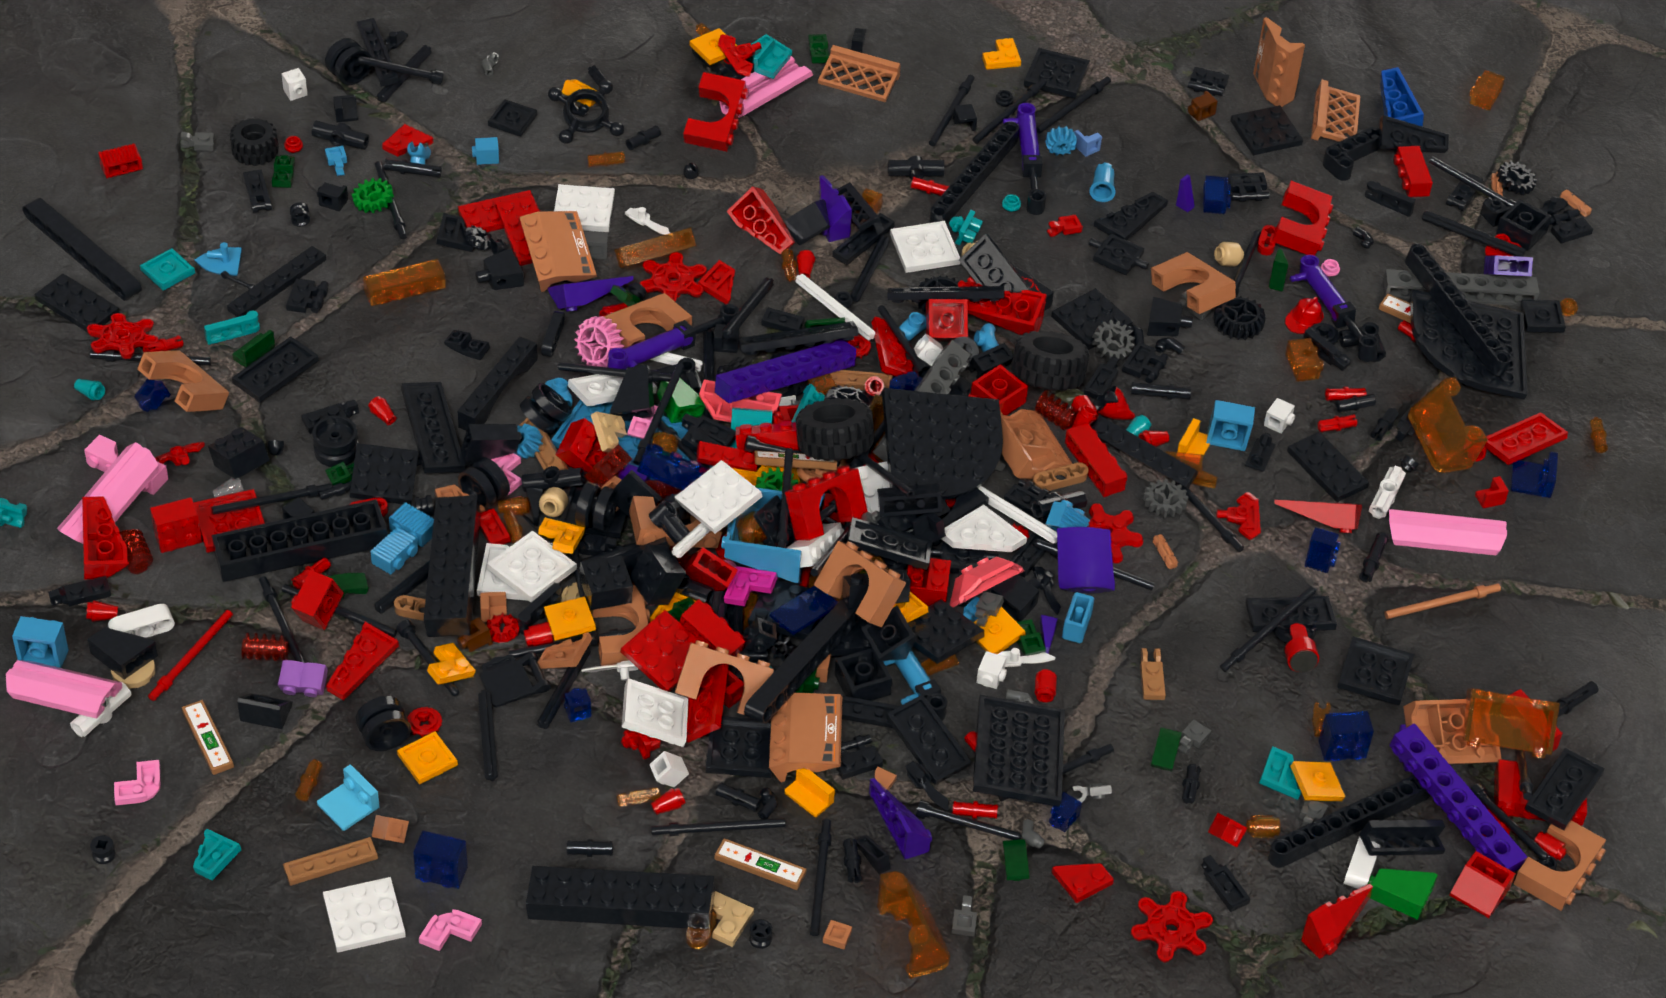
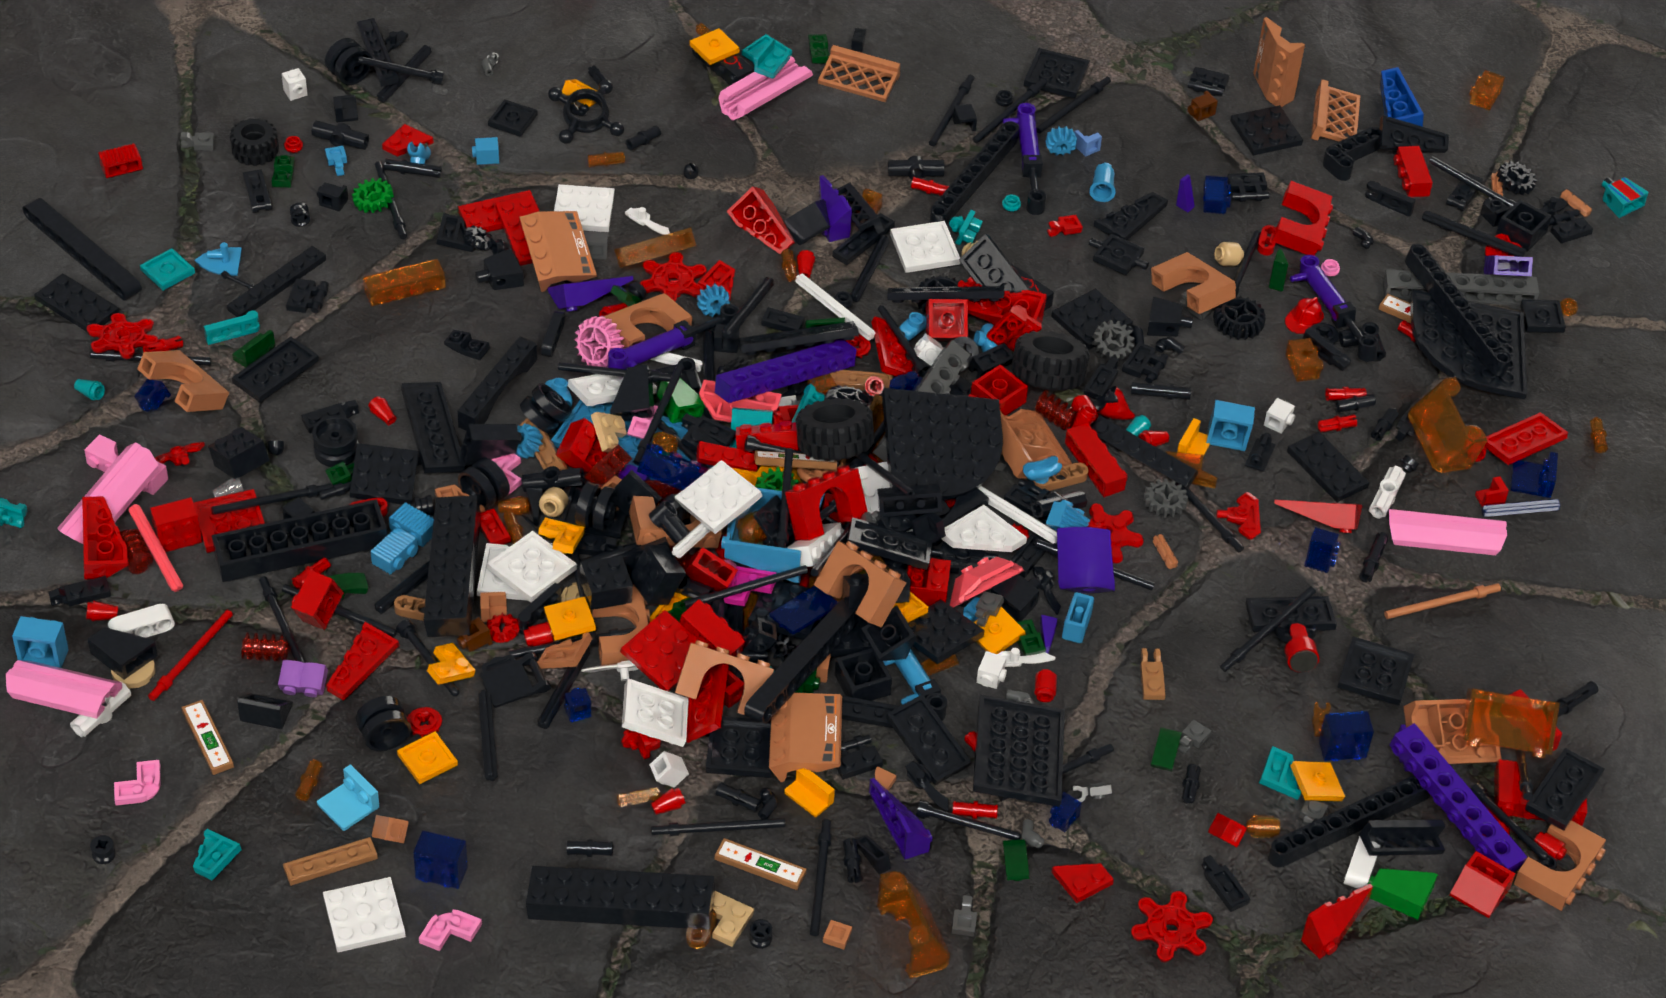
(155, 548): none -> coral axle
(708, 598): none -> black bar
(712, 299): none -> dark azure gear
(718, 134): red arch -> none
(738, 54): red piece -> none
(1004, 57): light orange plate -> none
(1012, 326): none -> red brick
(1042, 470): none -> dark azure piece
(1521, 507): none -> axle
(1623, 196): none -> teal torso

